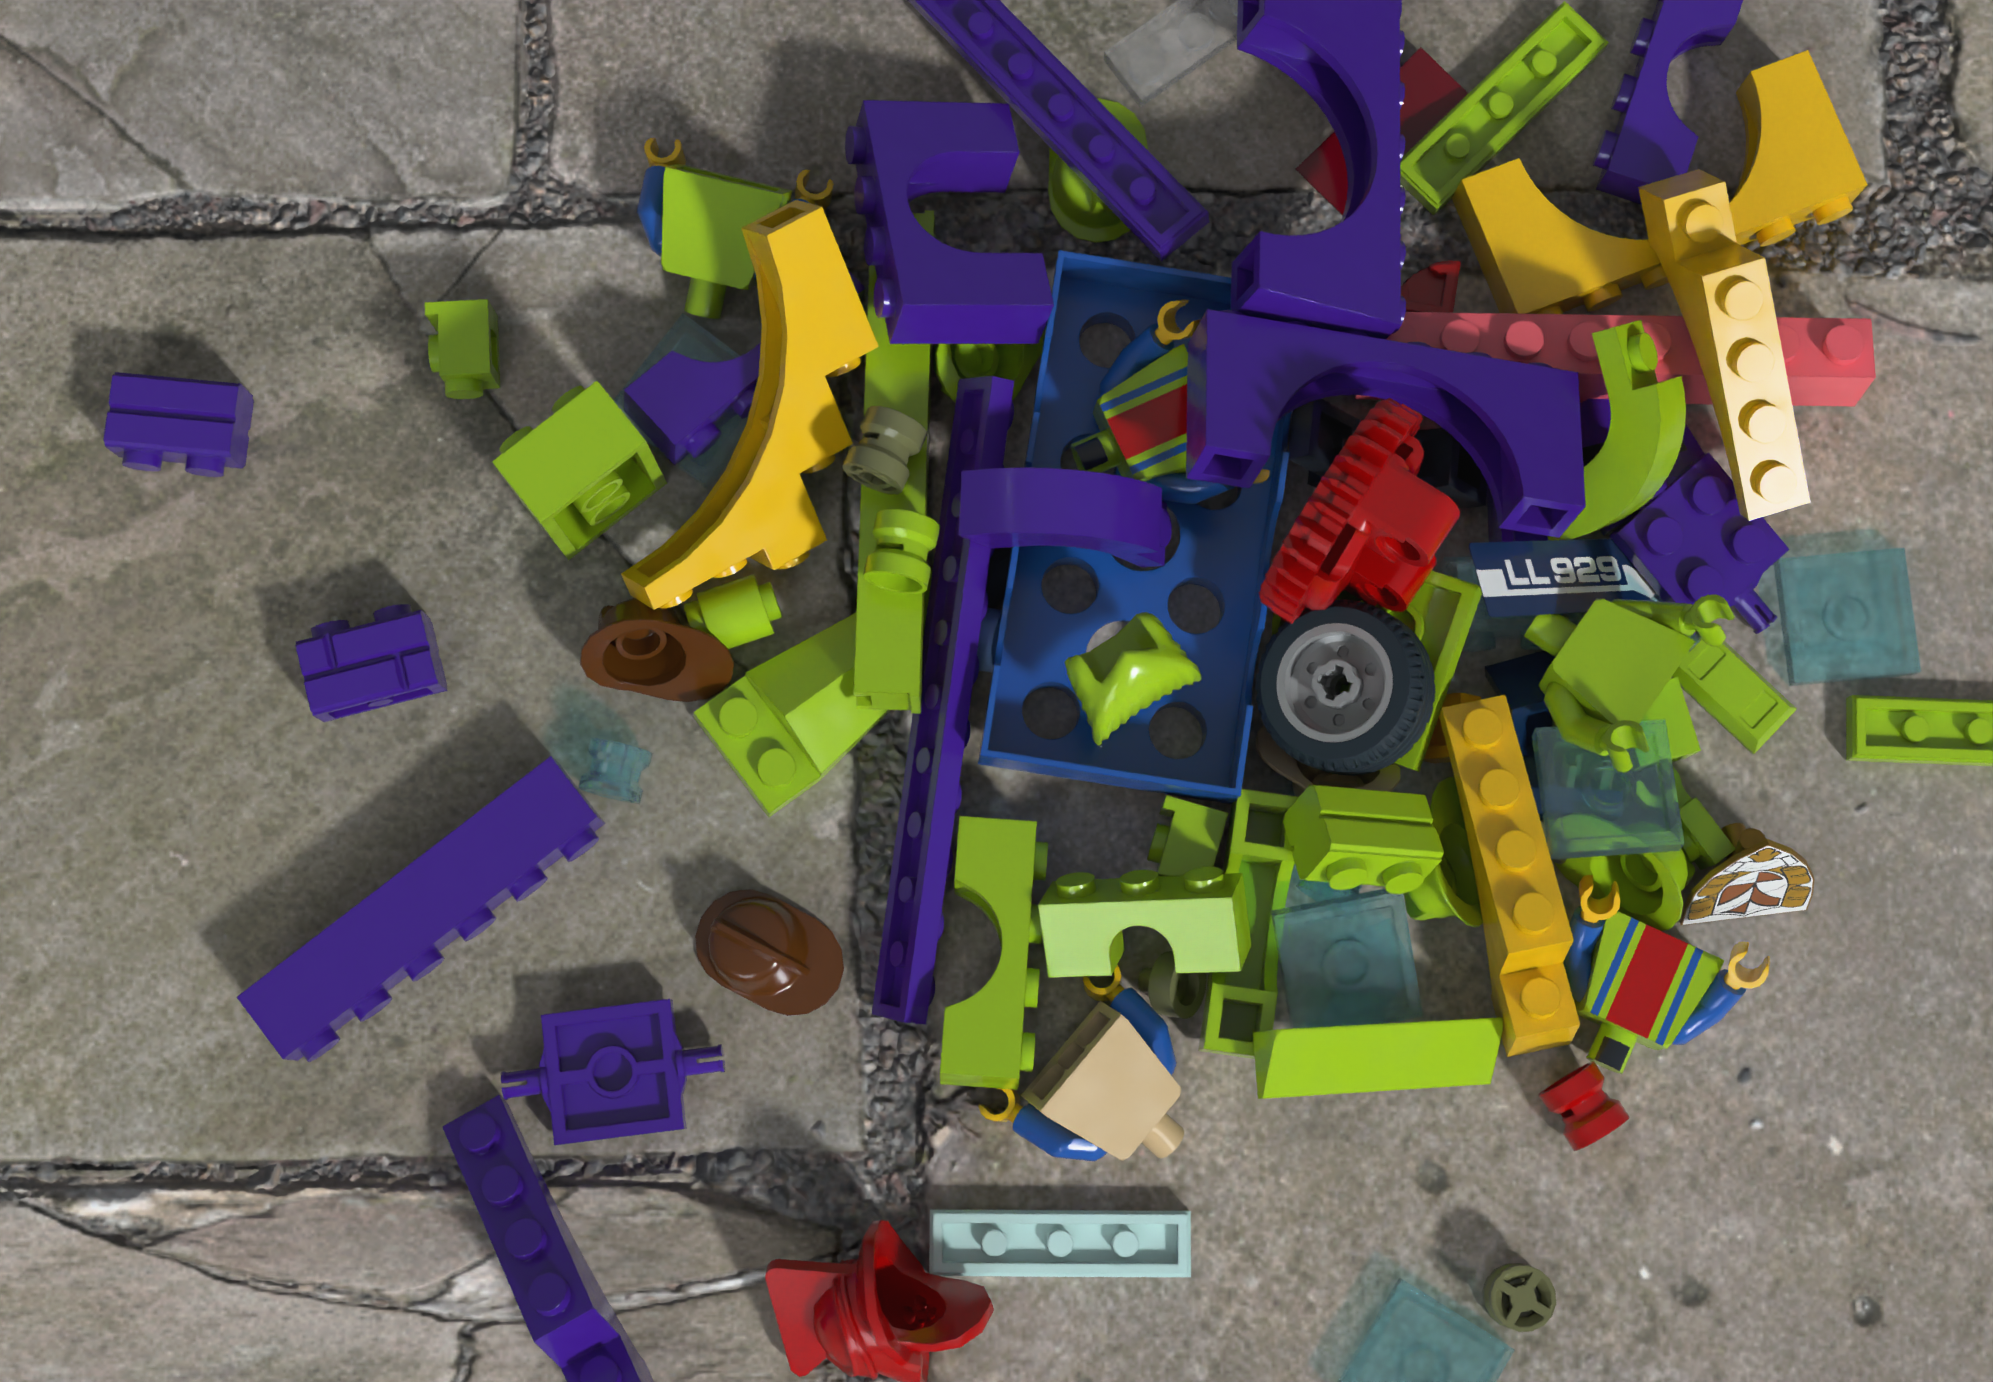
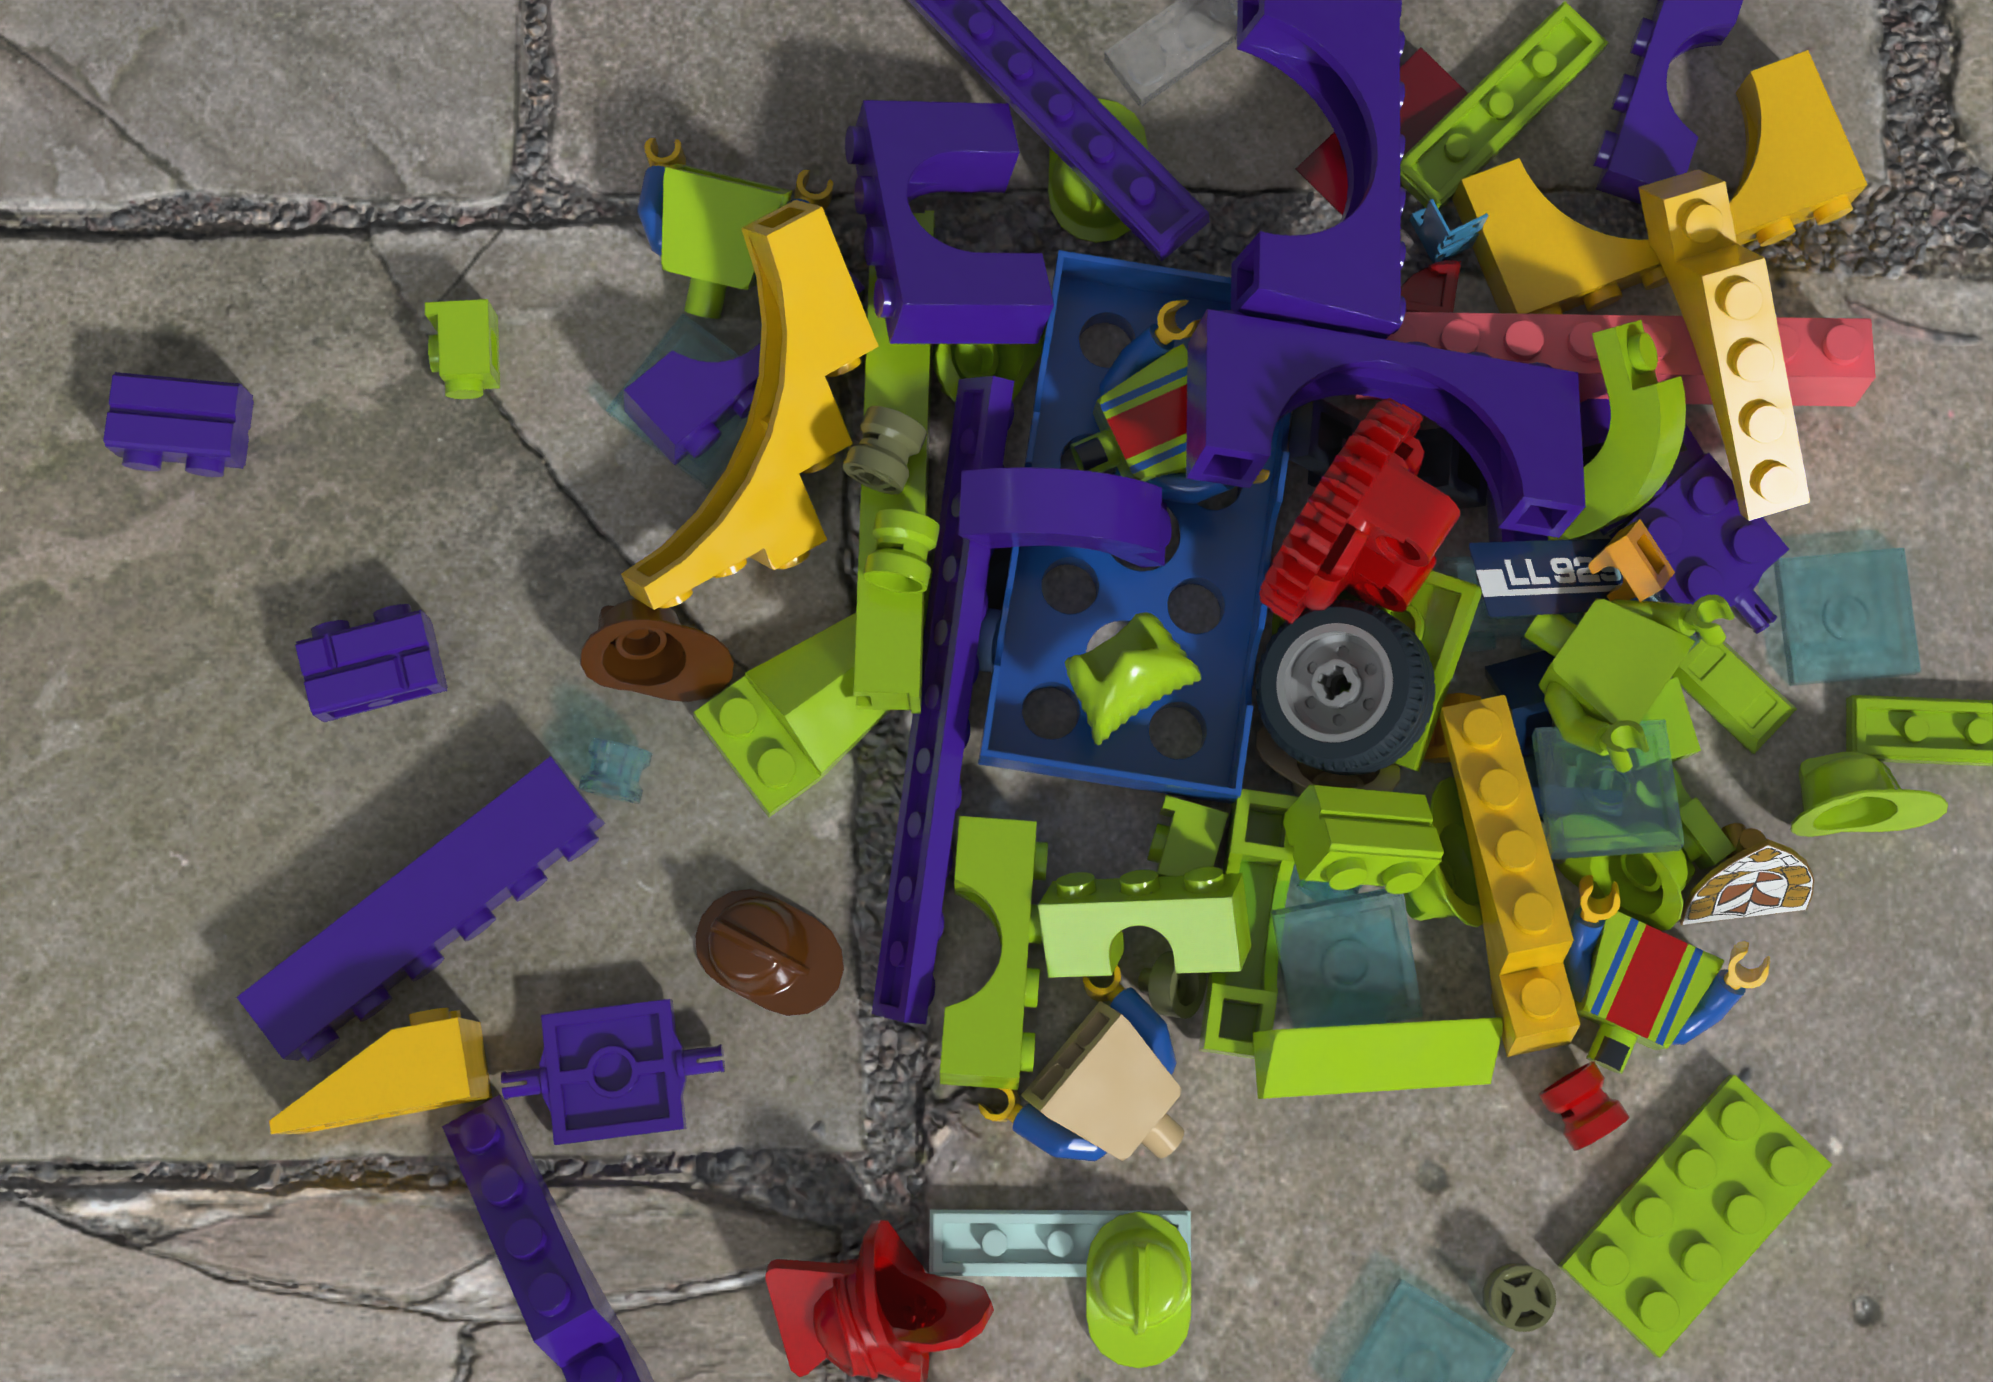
(404, 1072): none -> yellow slope
(580, 468): lime brick -> none
(735, 611): lime brick -> none
(1138, 1290): none -> lime piece
(1434, 232): none -> dark azure piece
(1638, 560): none -> light orange tile
(1694, 1215): none -> lime plate
(1859, 796): none -> lime piece

